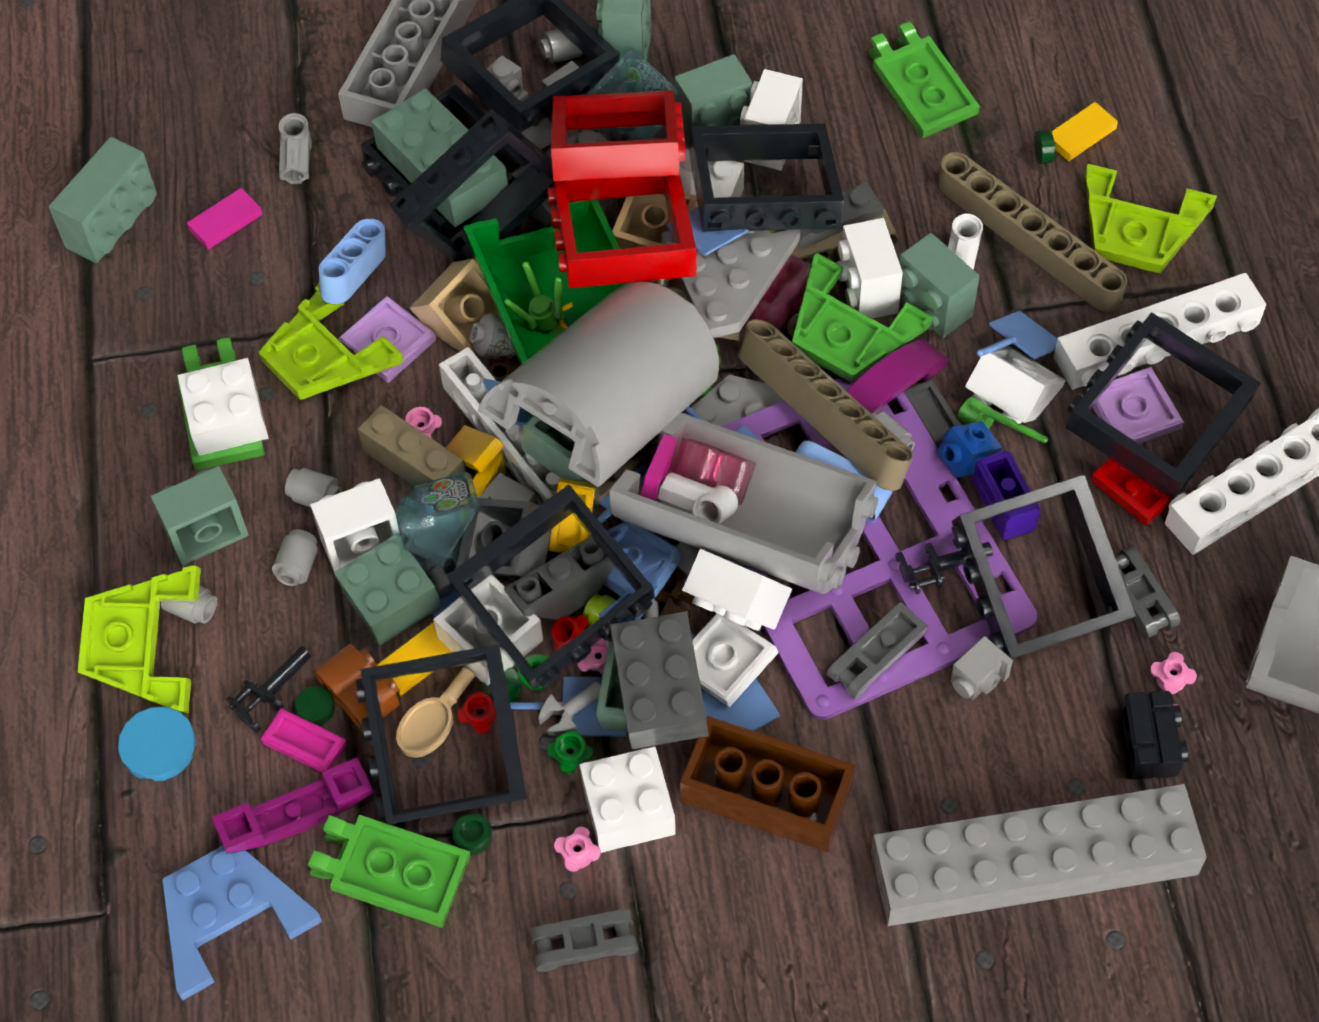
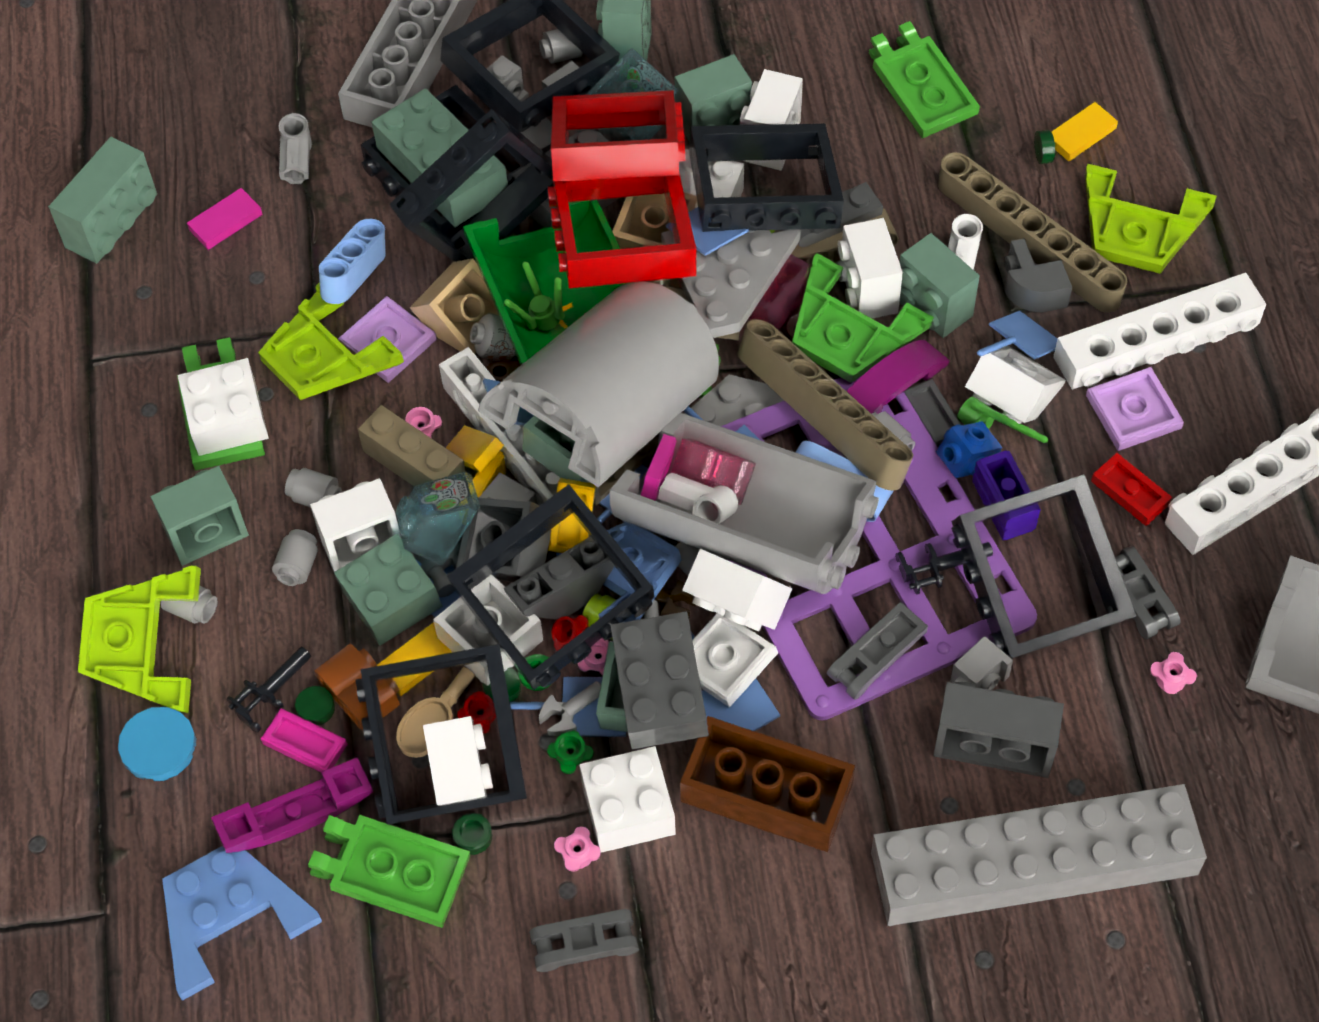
(456, 761): none -> white brick
(998, 729): none -> dark grey brick
(1035, 286): none -> dark grey brick
(1130, 453): black window -> none
(1152, 735): black brick -> none

